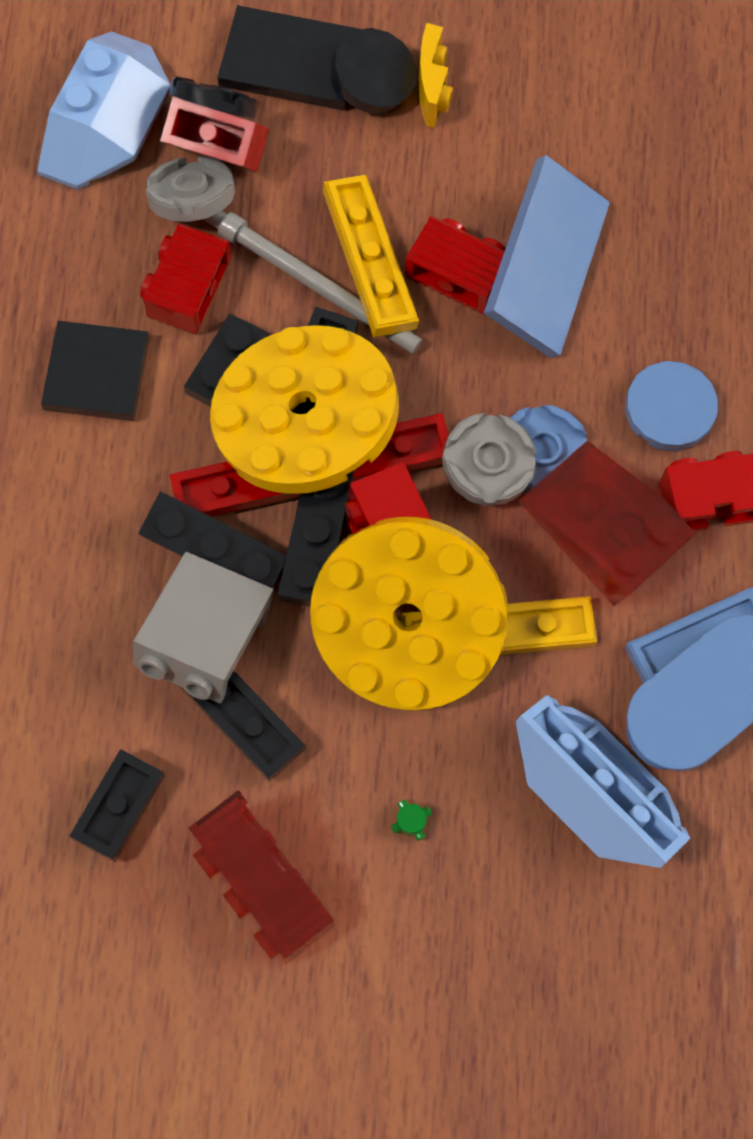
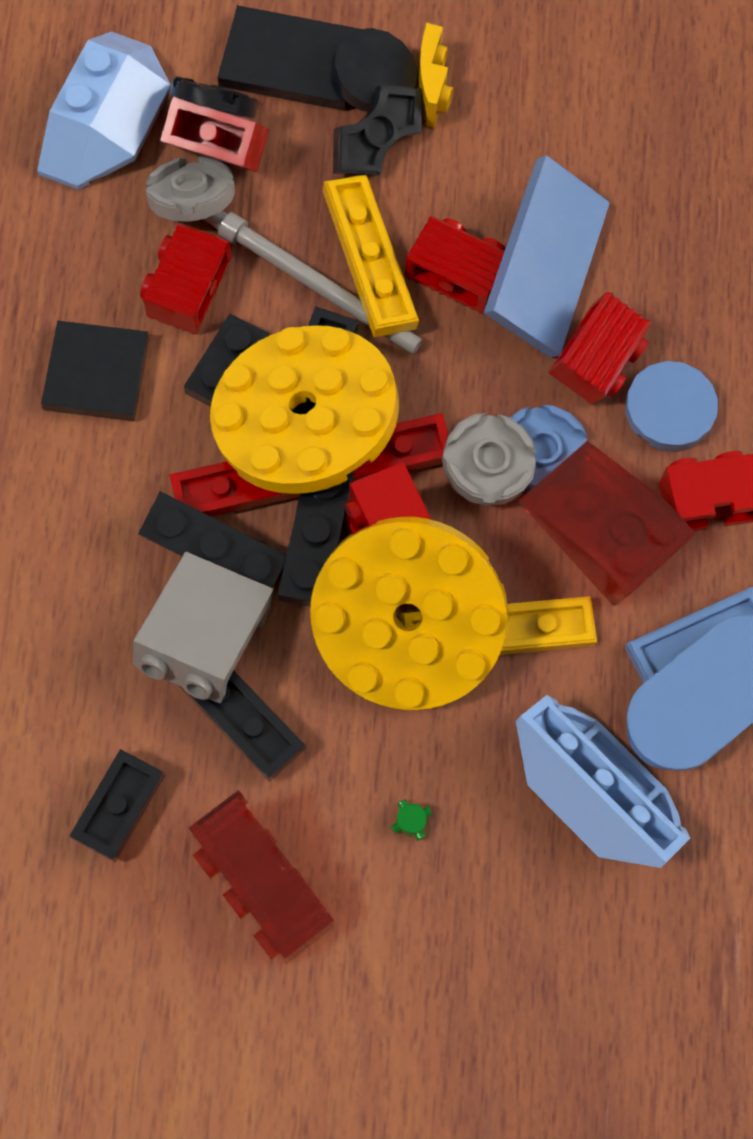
(362, 146): none -> black tile
(601, 348): none -> red brick

